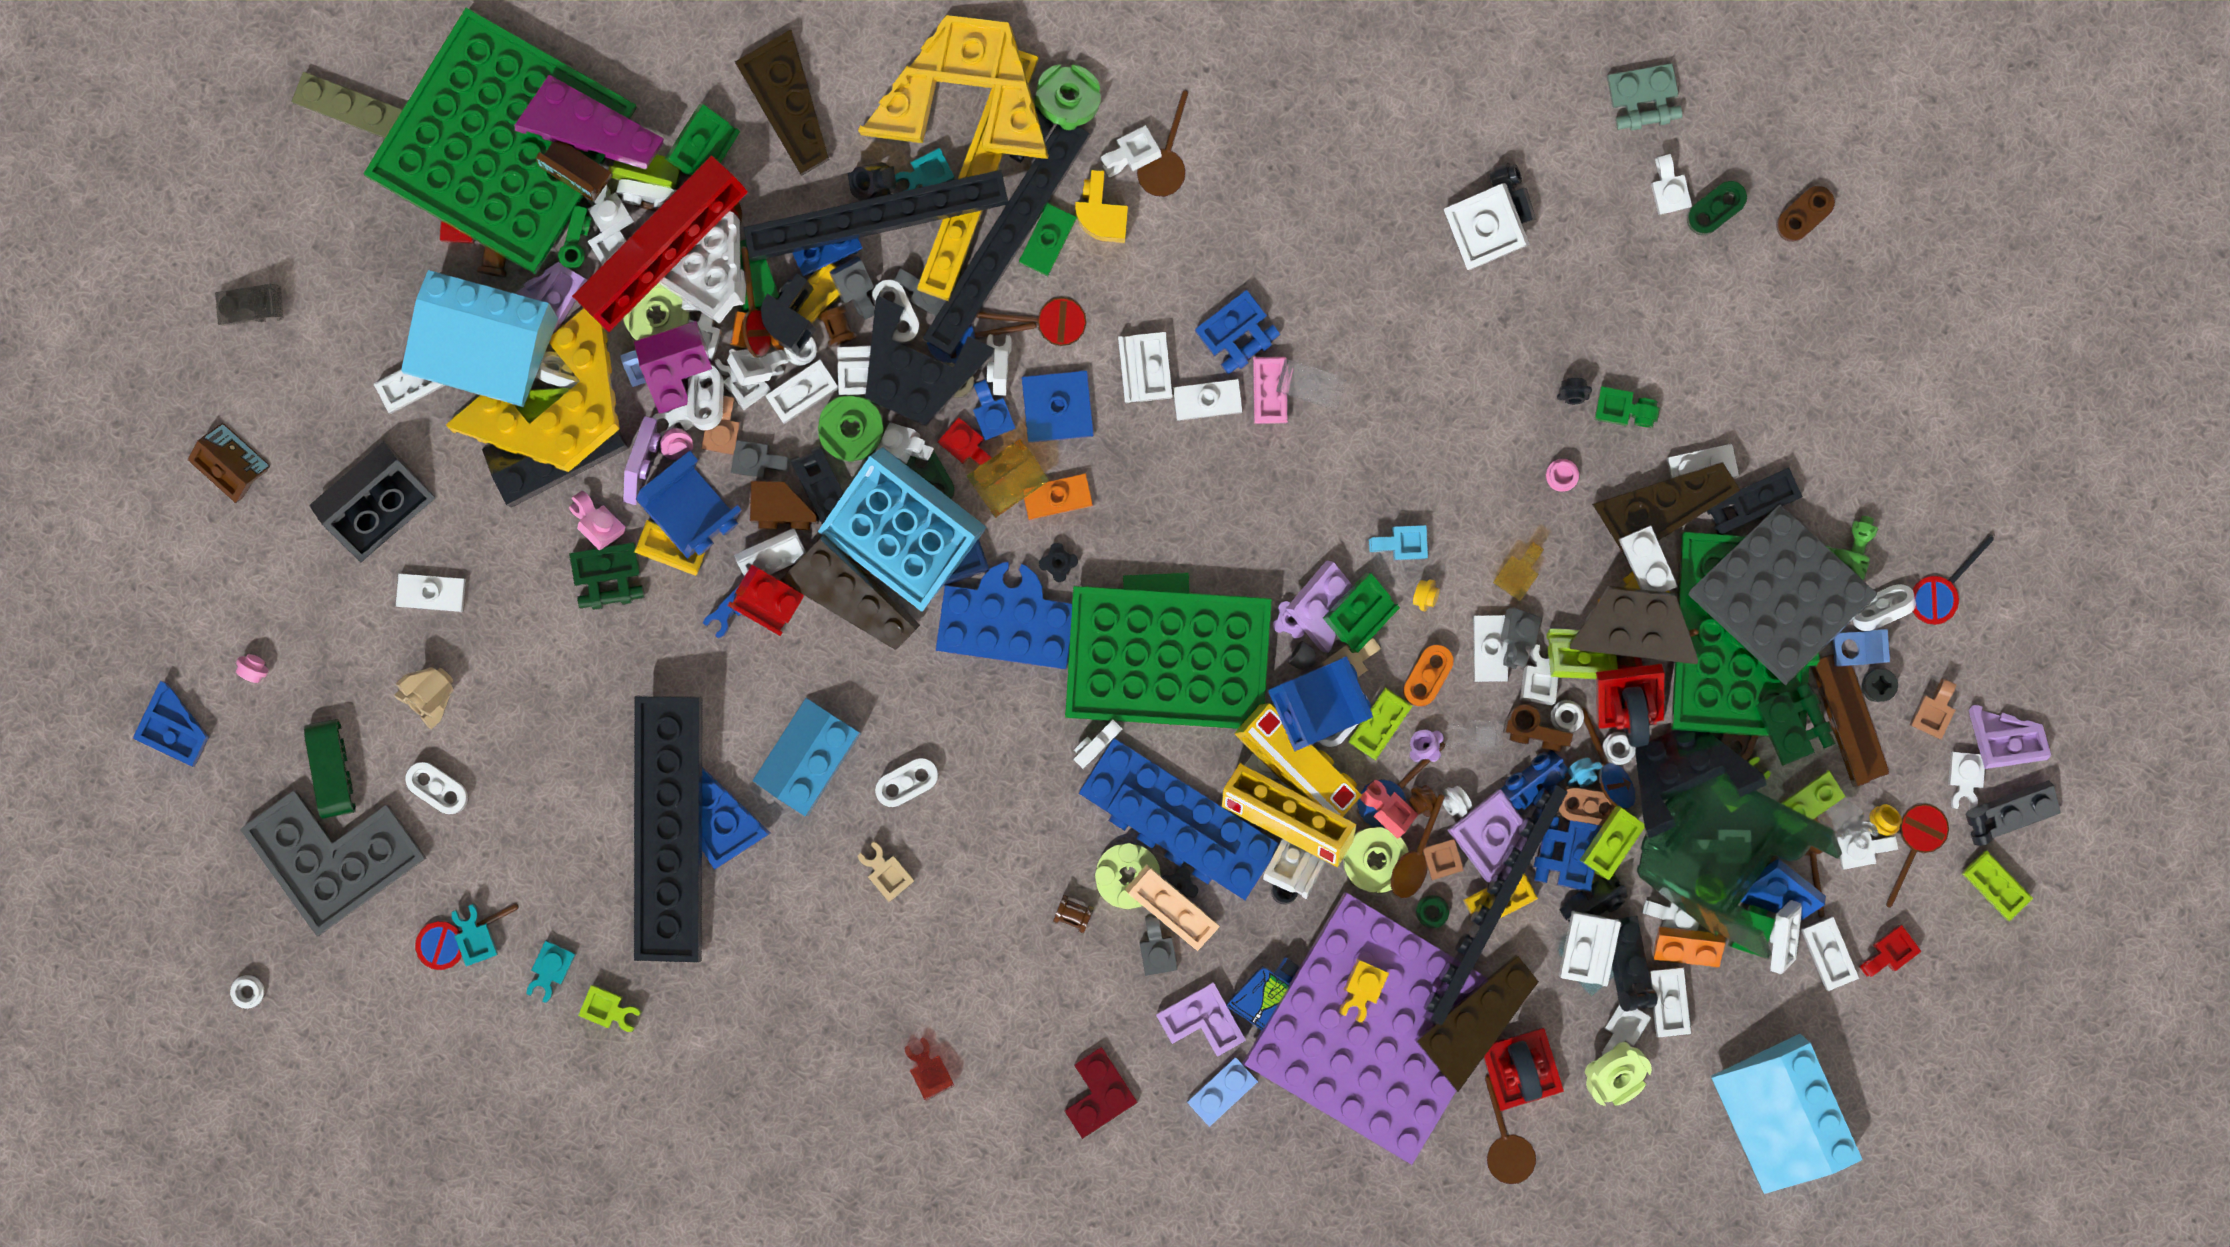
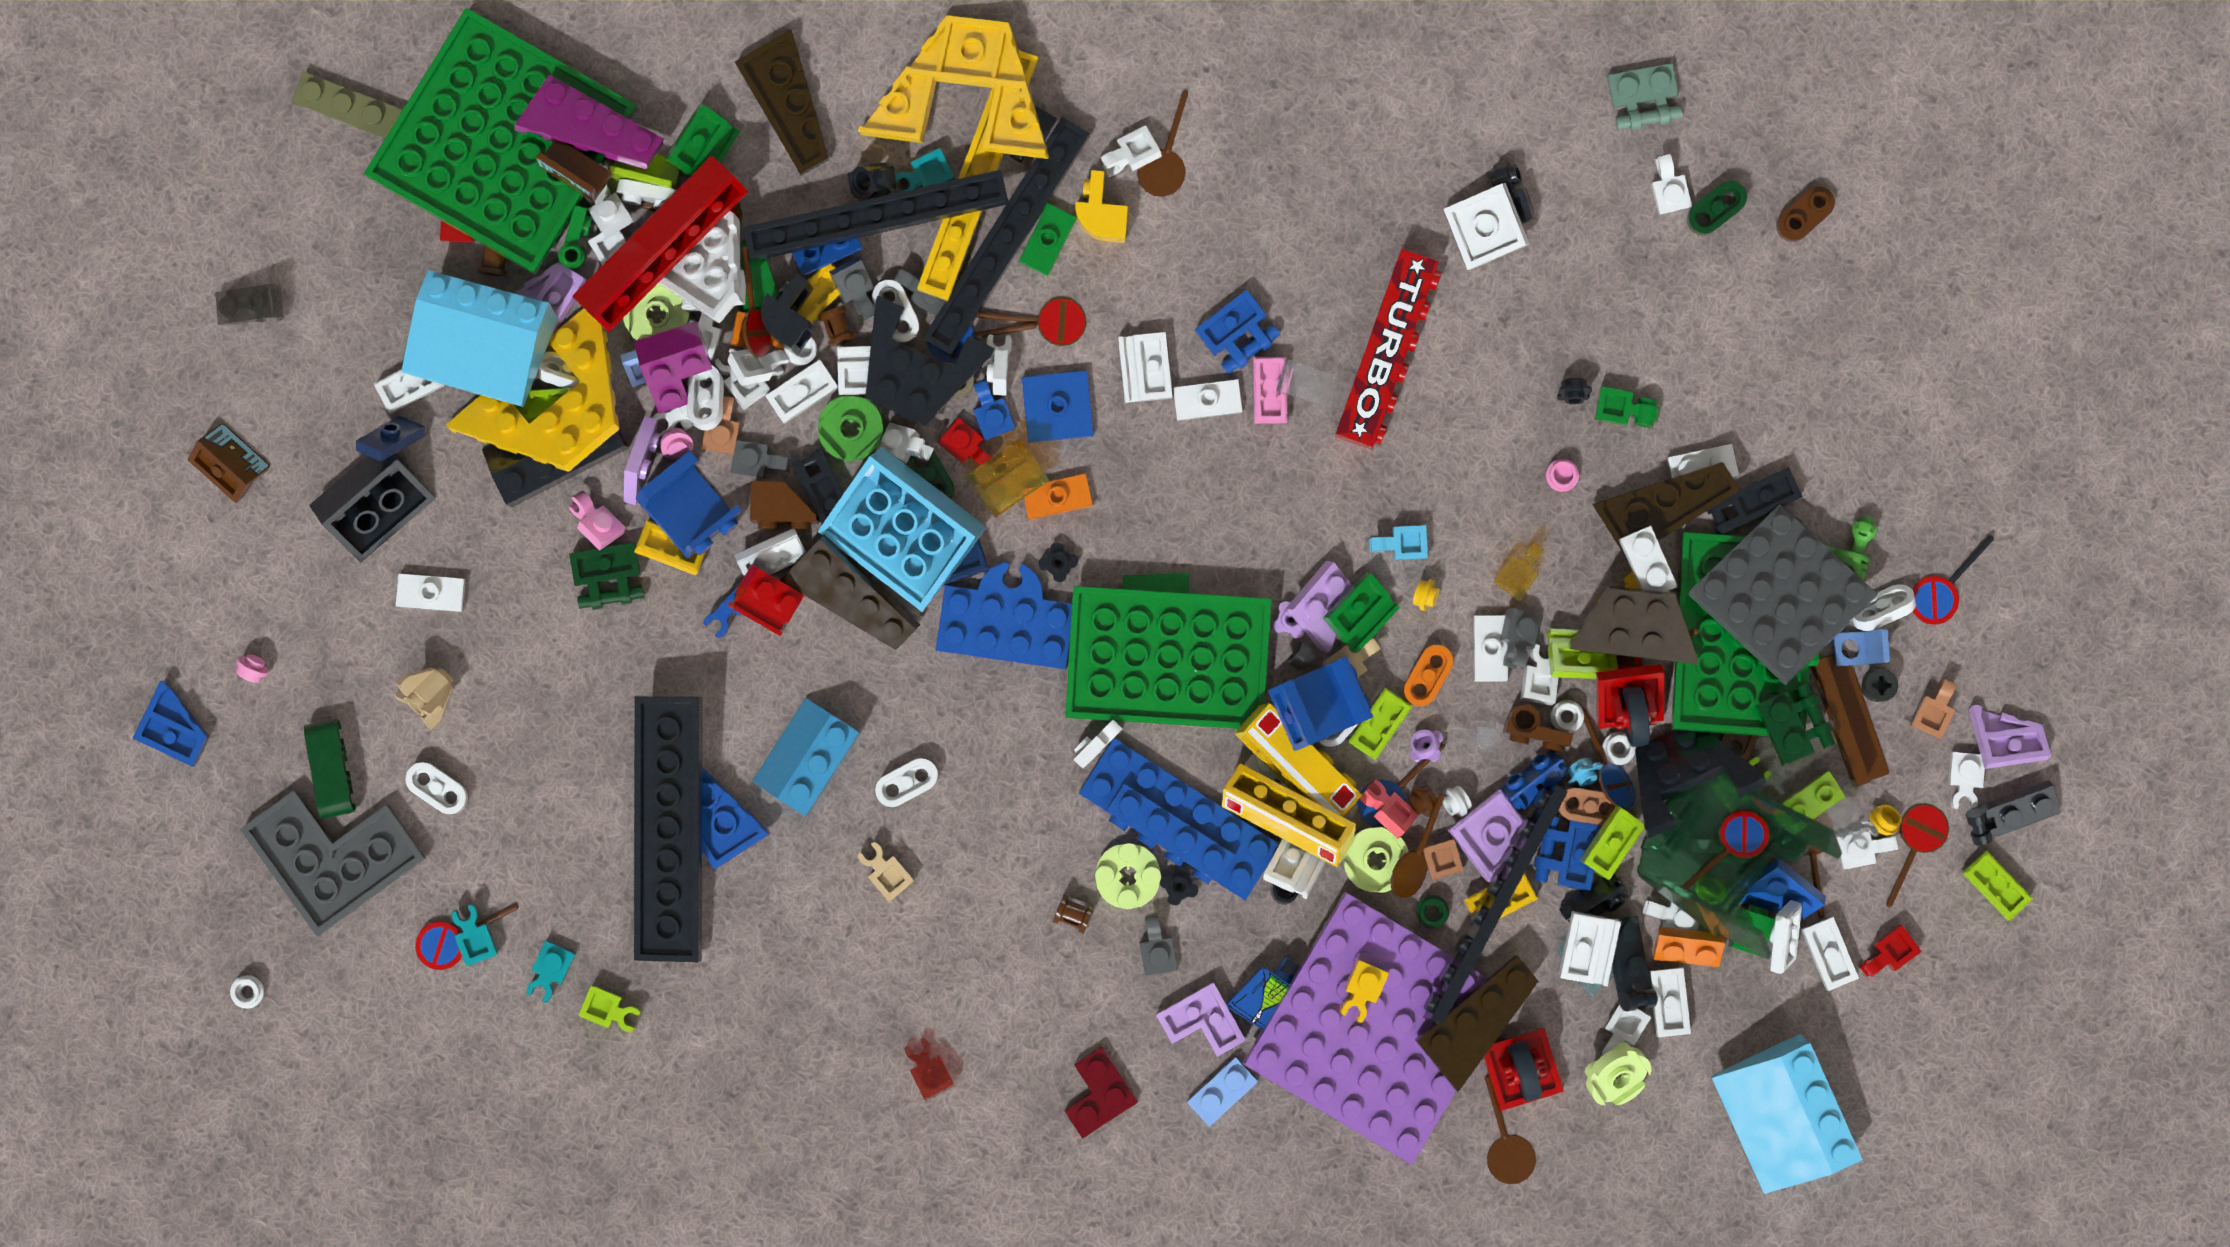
(390, 438): none -> dark blue plate
(1063, 111): bright green plate -> none
(1172, 907): light nougat plate -> none
(1386, 349): none -> brick
(1742, 836): none -> piece

